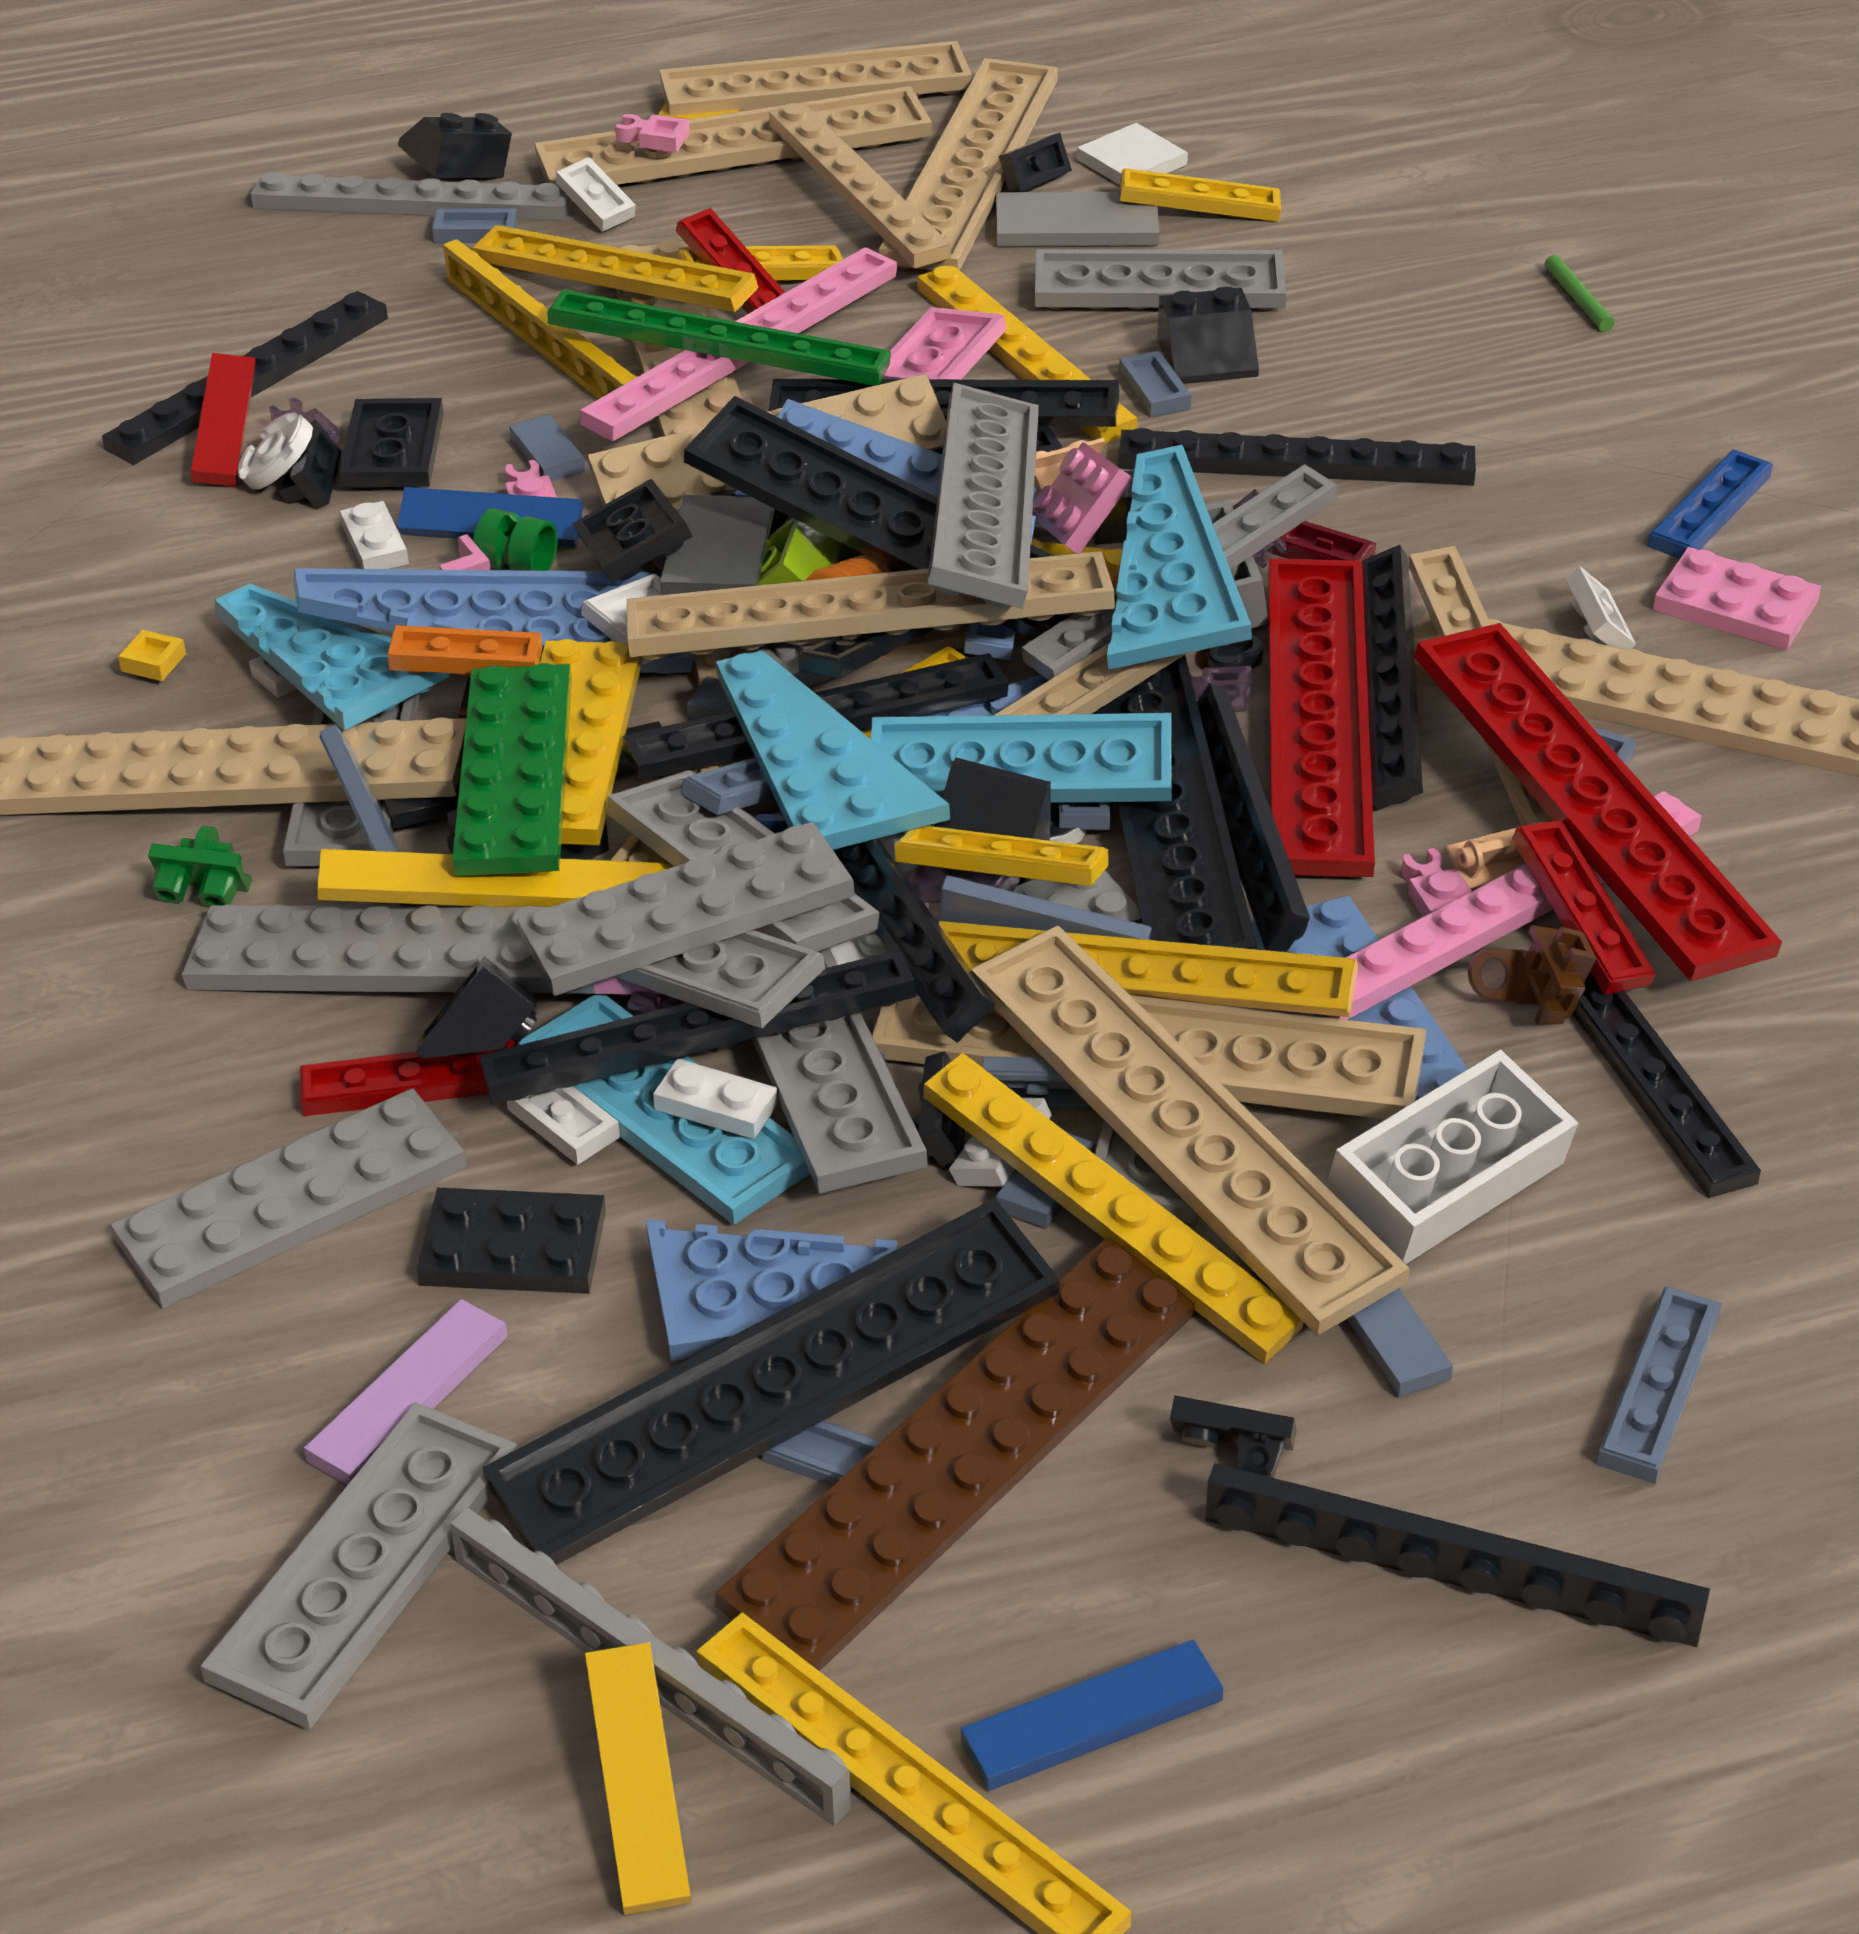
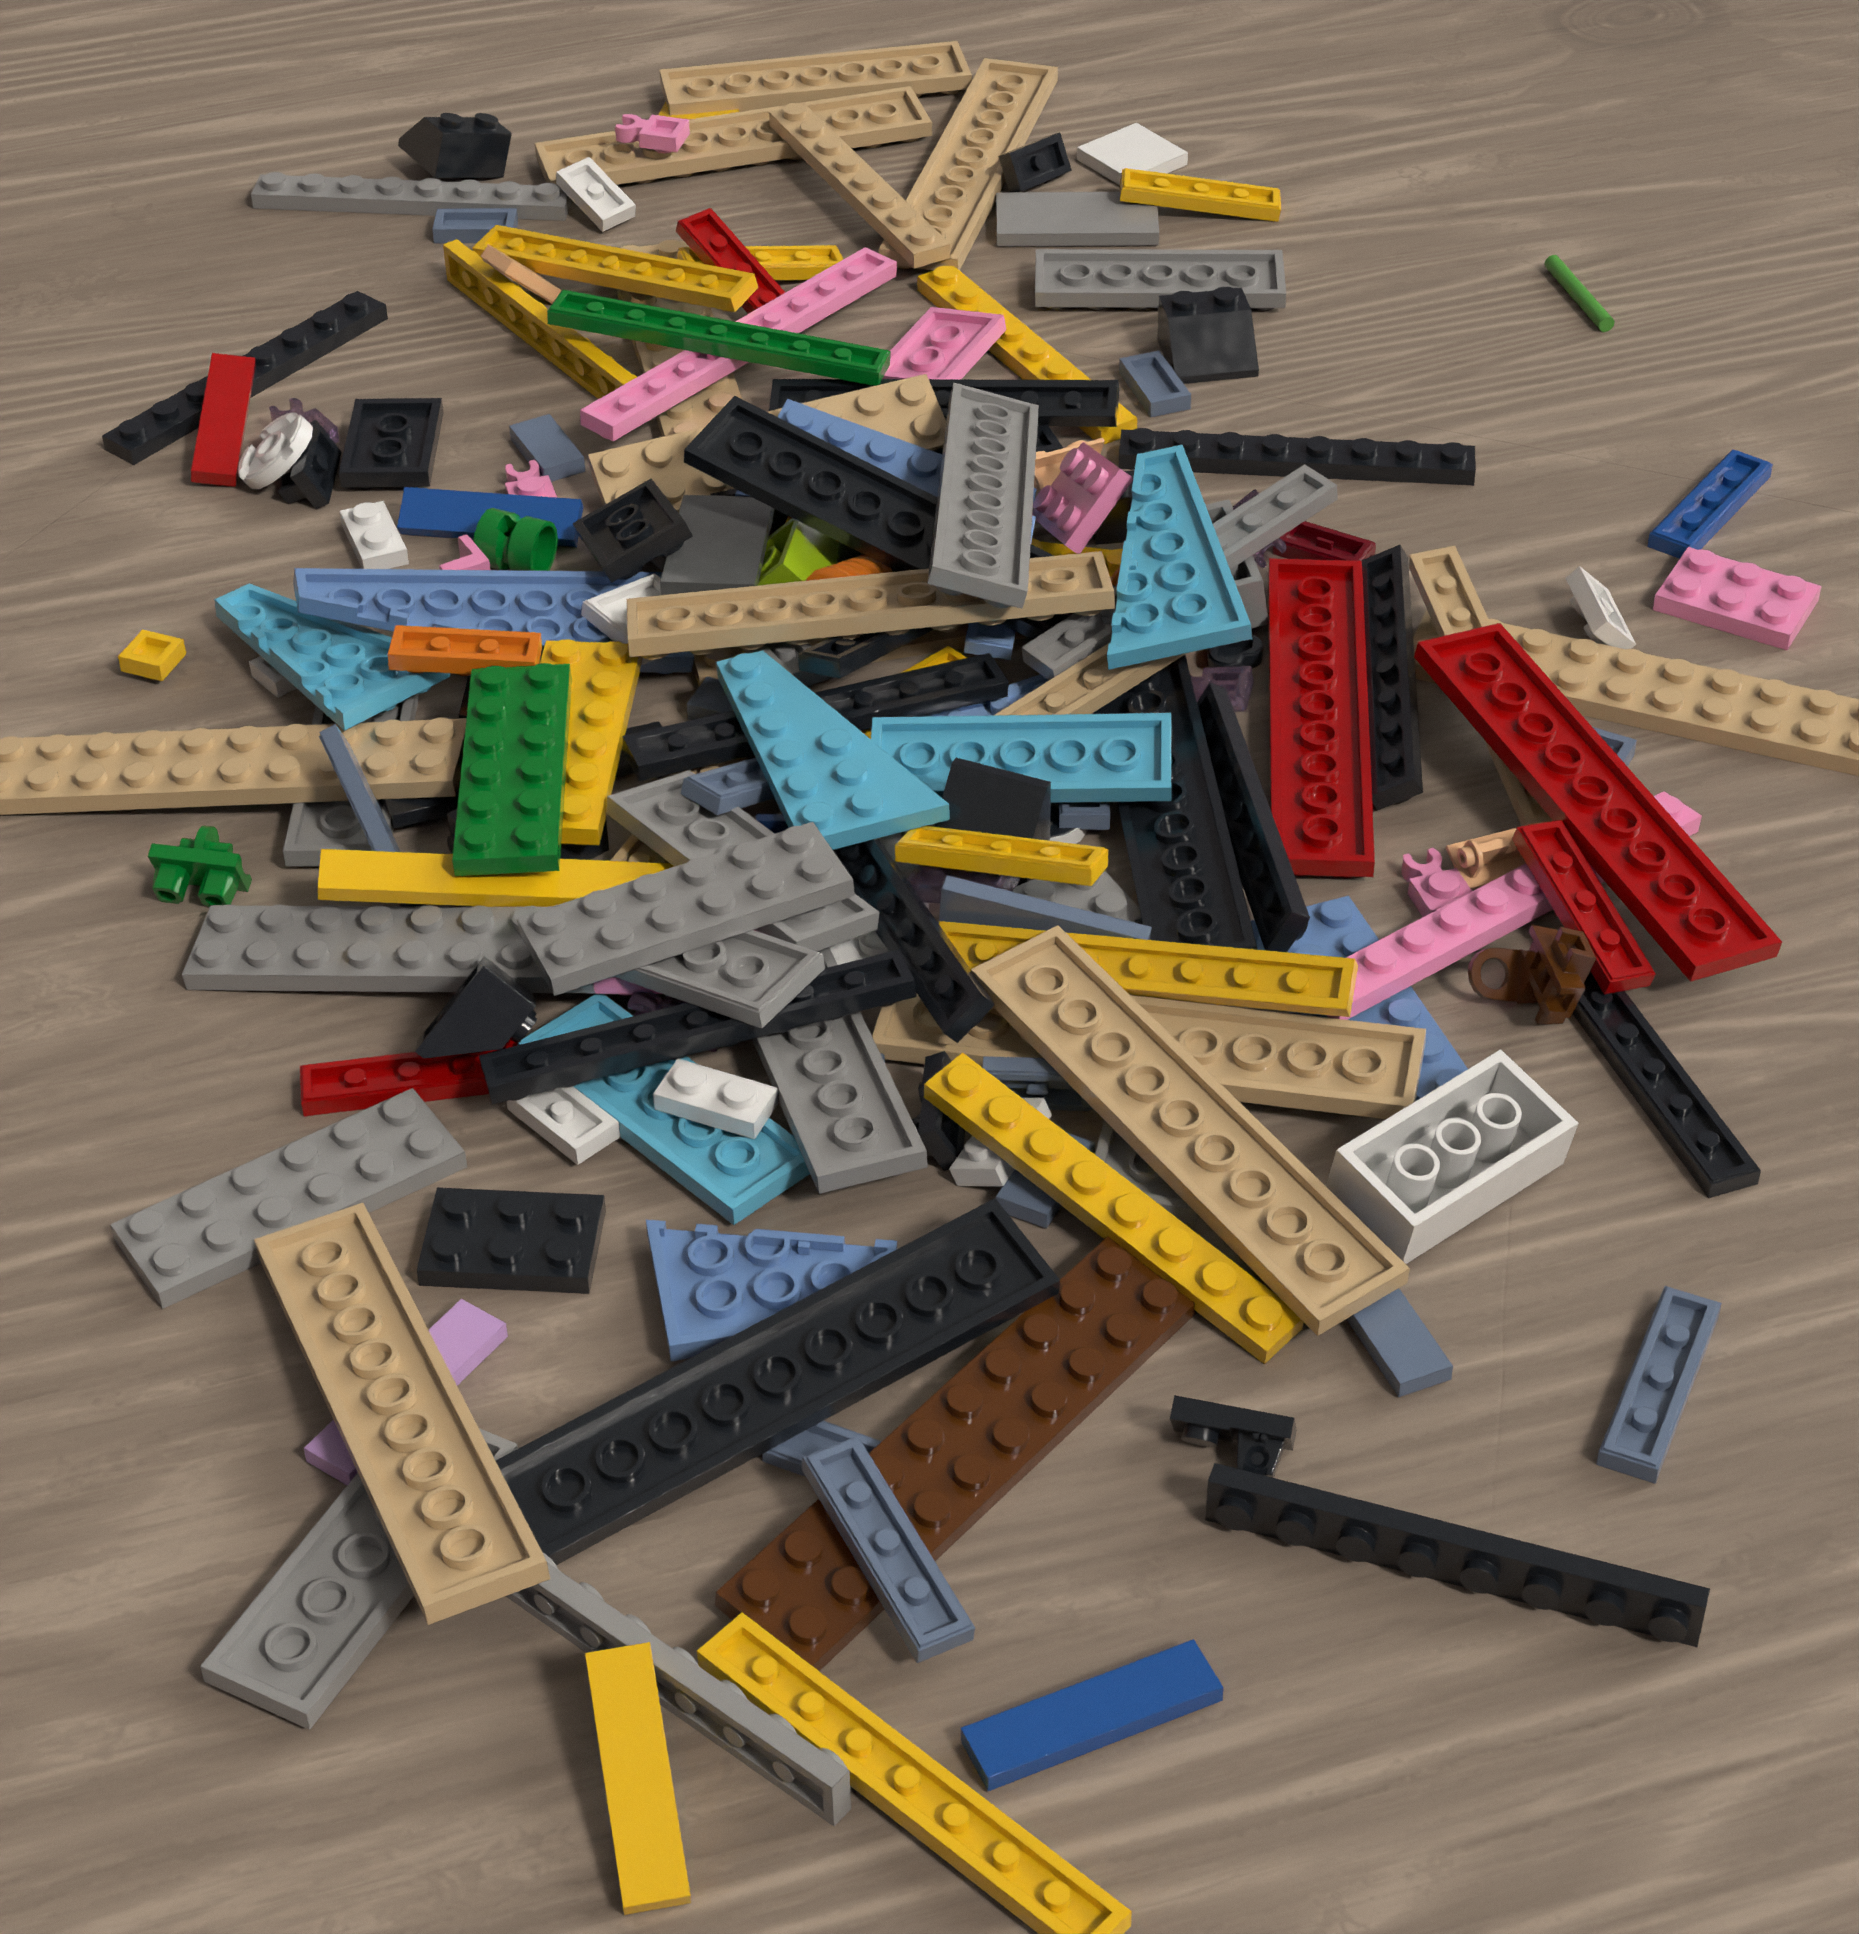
(401, 1415): none -> tan plate
(520, 274): none -> light nougat tile
(888, 1549): none -> sand blue tile

